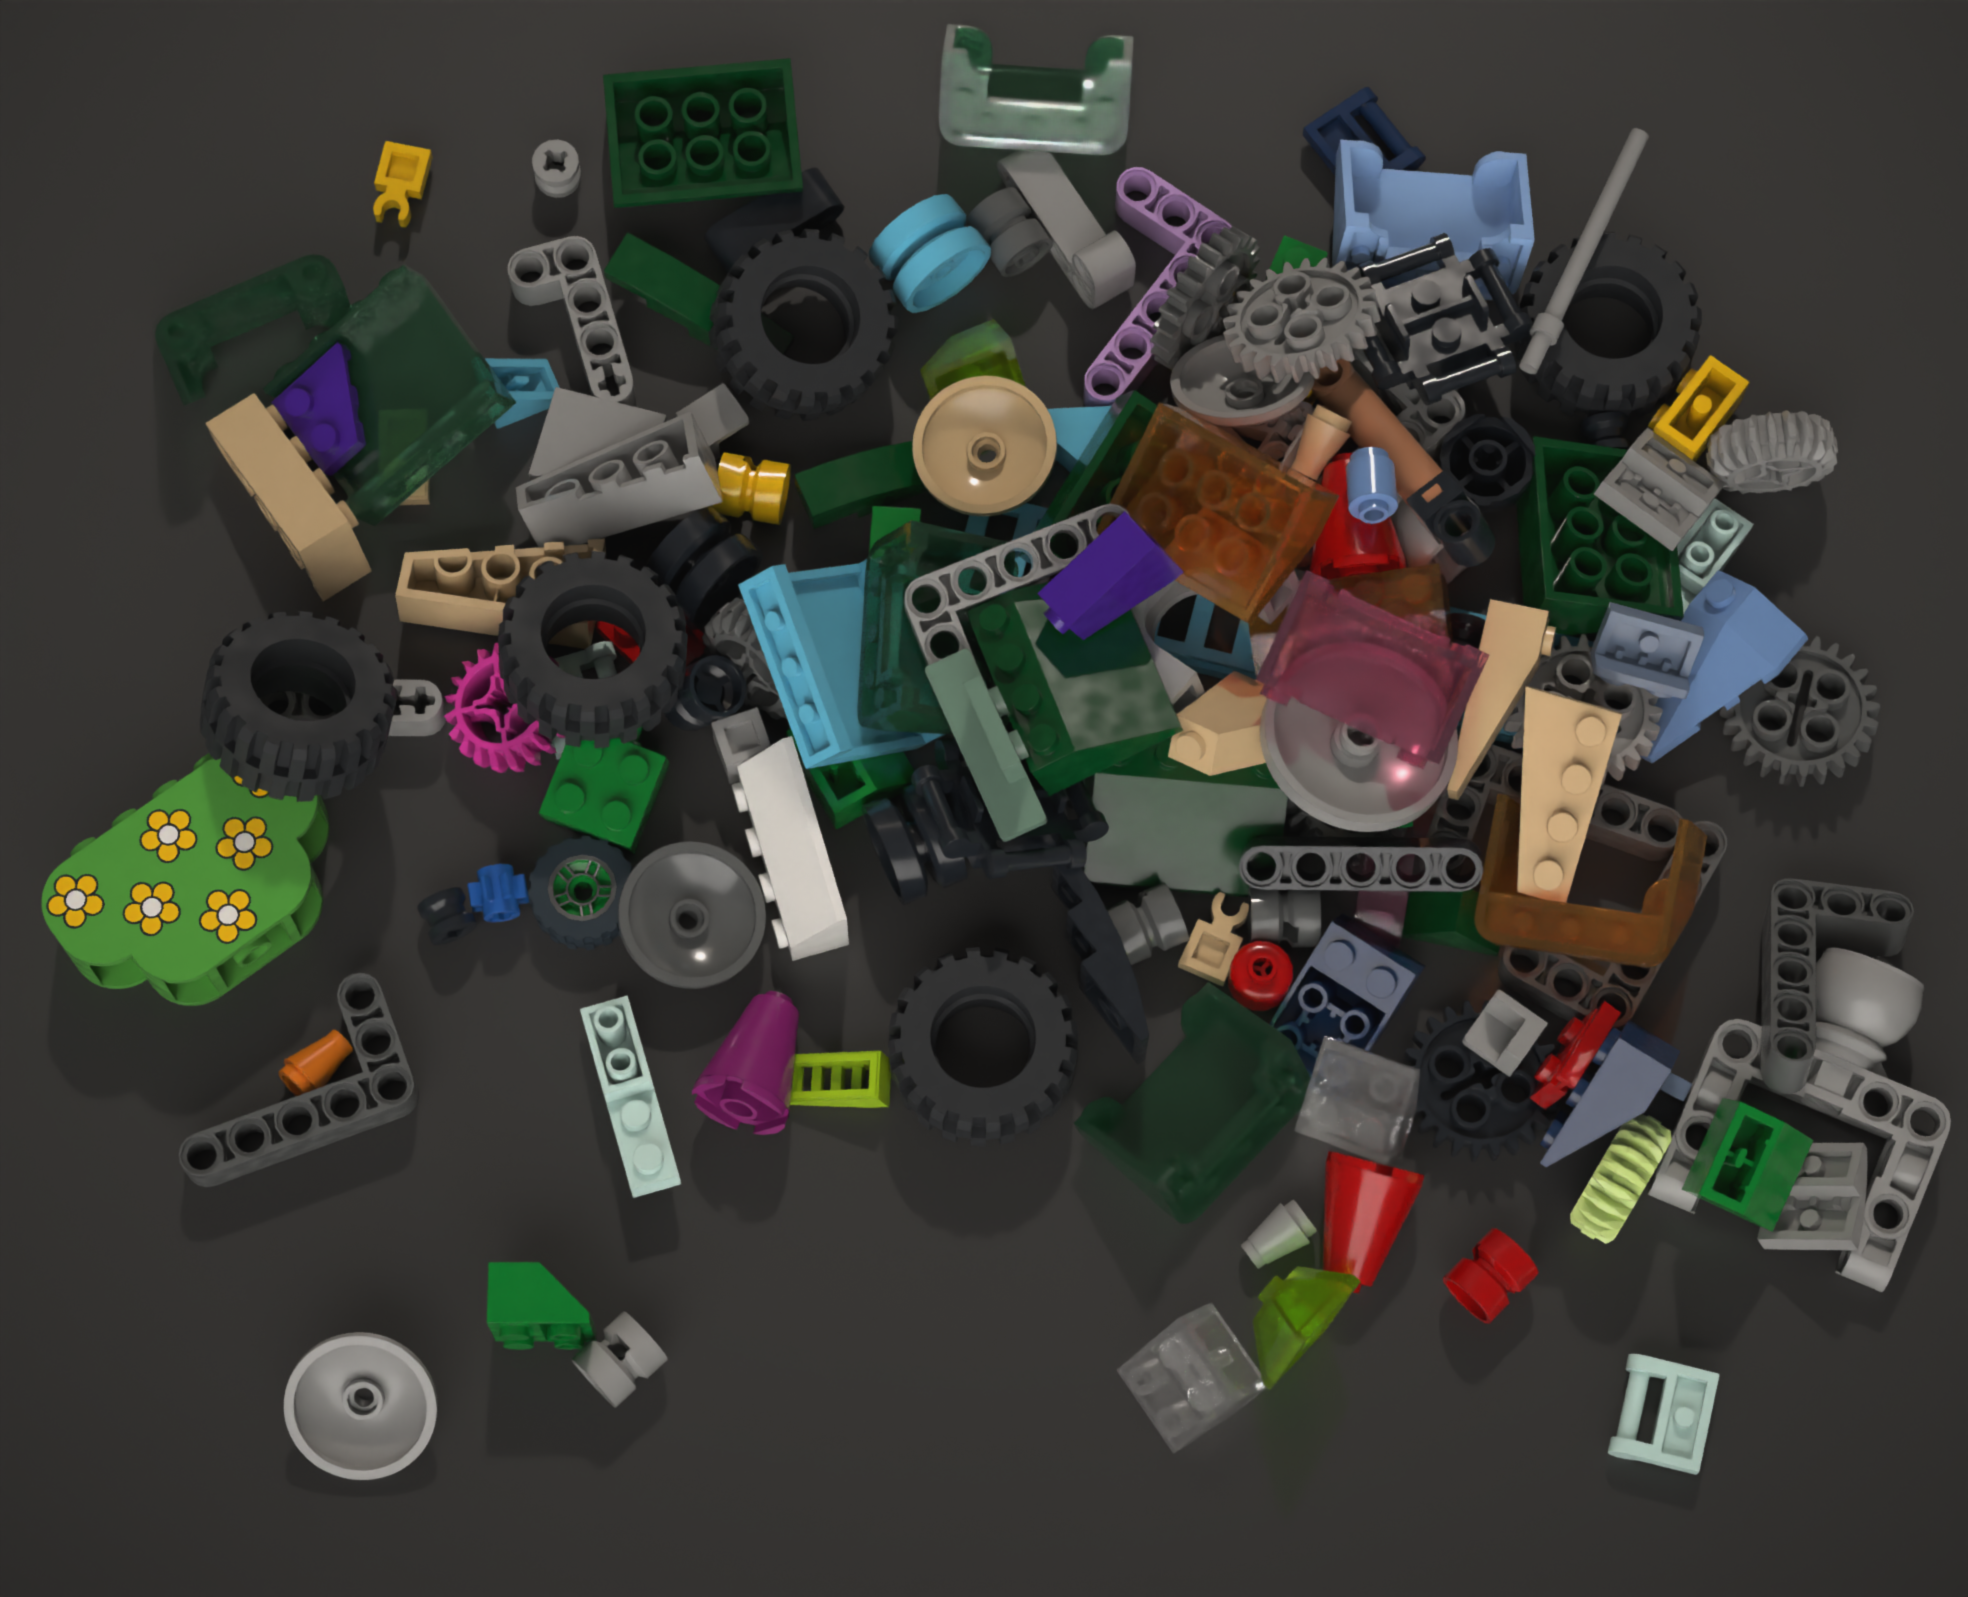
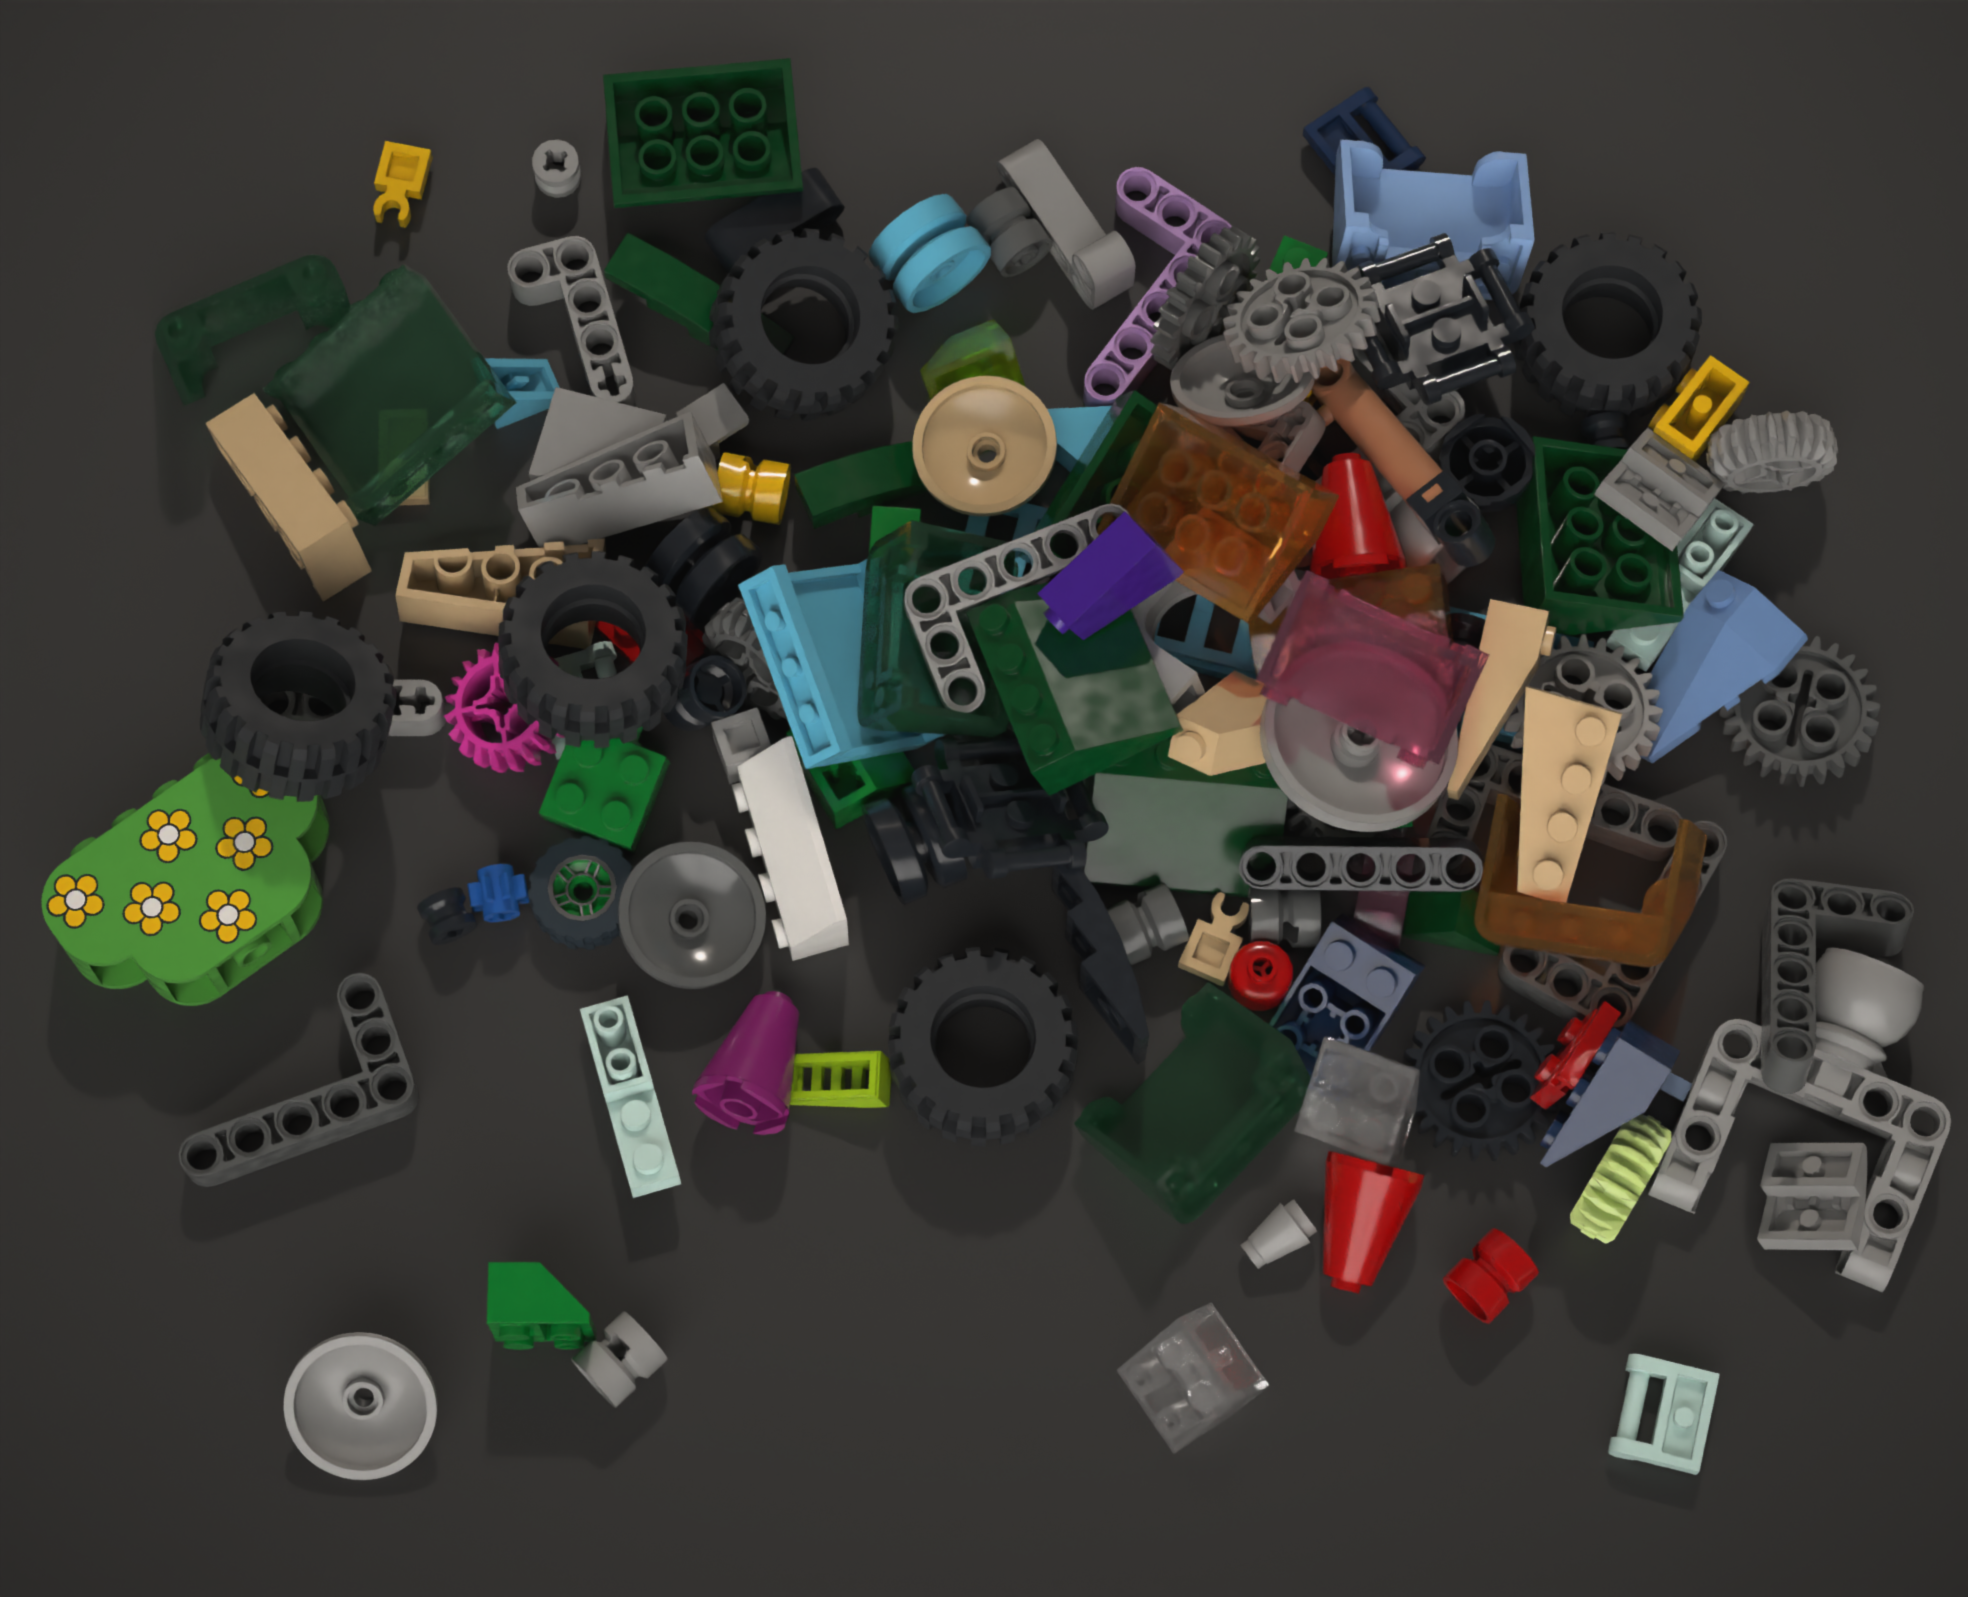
(315, 1064): orange cone -> none
(324, 411): dark purple wing -> none
(986, 745): sand green bracket -> none
(1031, 104): clear green windscreen -> none
(1296, 1316): clear neon green slope -> none
(1320, 441): tan cone -> none
(1371, 485): medium blue brick -> none
(1504, 1032): light grey panel -> none
(1549, 324): light grey bar -> none
(1645, 651): sand blue bracket -> none
(1748, 1163): green slope -> none

